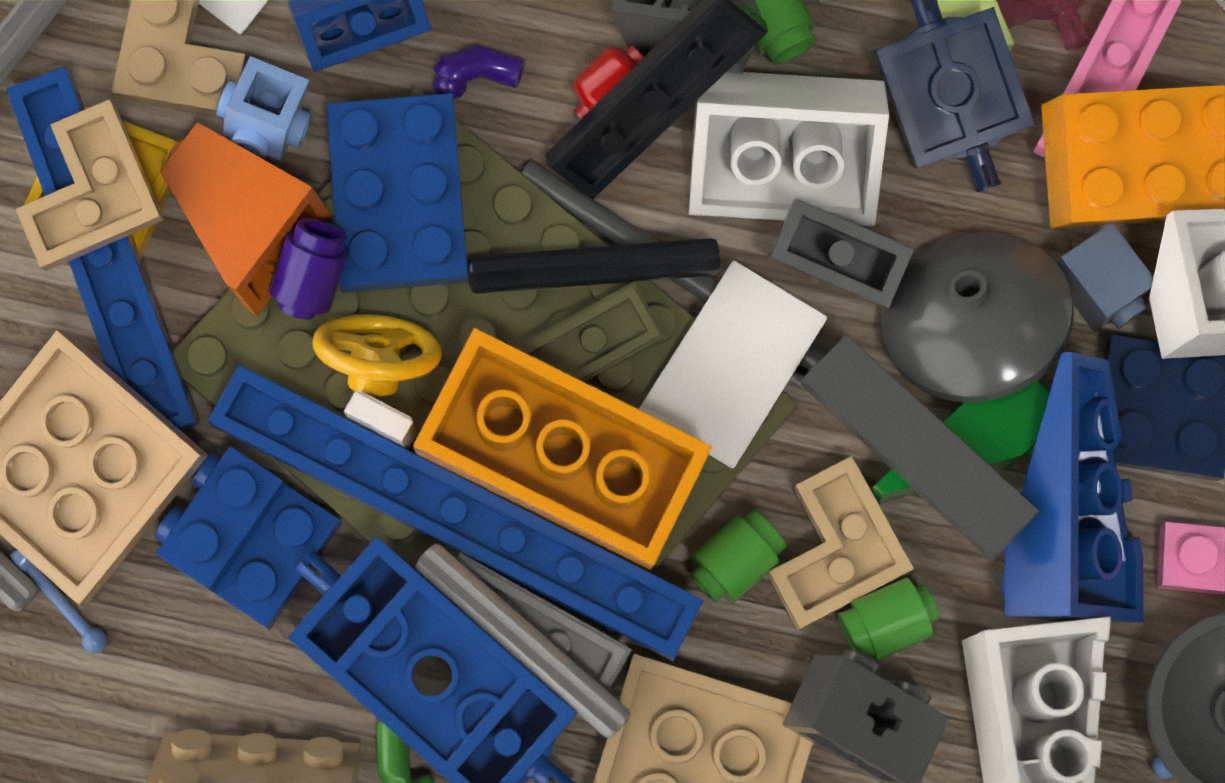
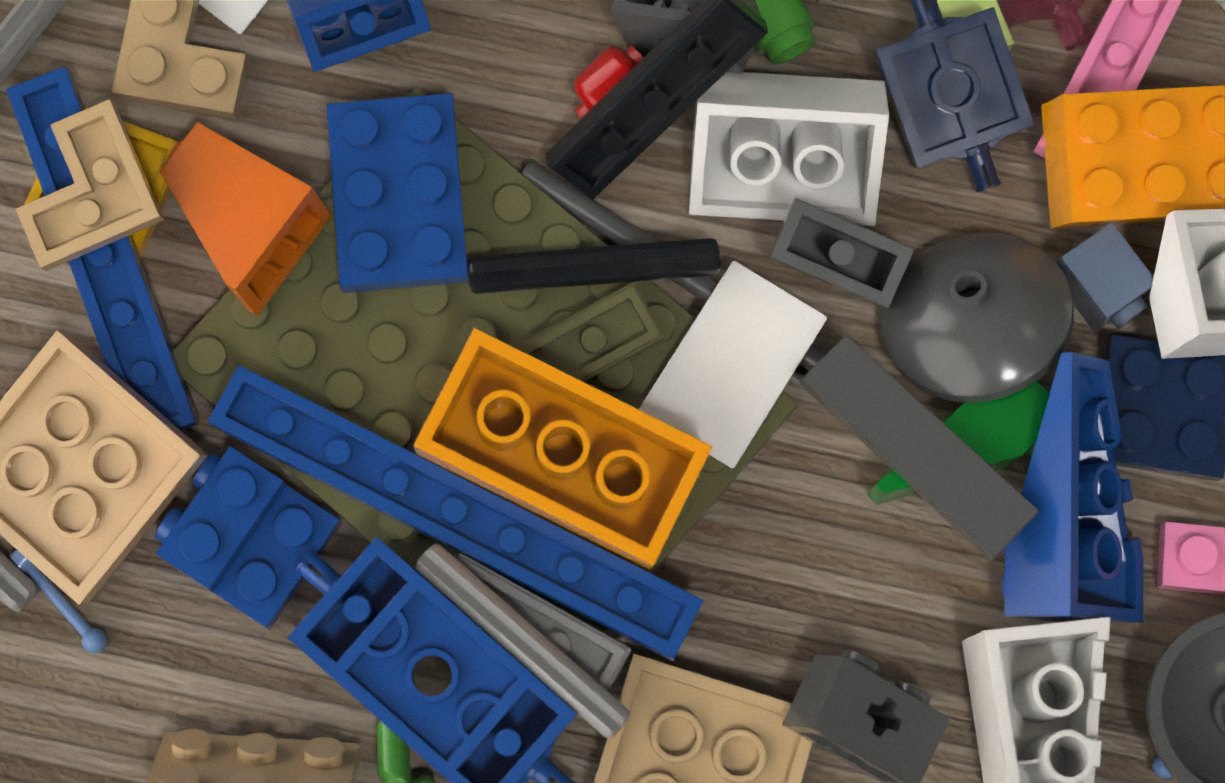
(265, 110): light blue brick -> none
(309, 268): dark purple brick -> none
(374, 358): yellow piece -> none
(381, 419): white tile -> none
(476, 62): dark purple arm -> none
(737, 557): bright green brick -> none
(856, 551): tan plate -> none
(889, 619): bright green brick -> none

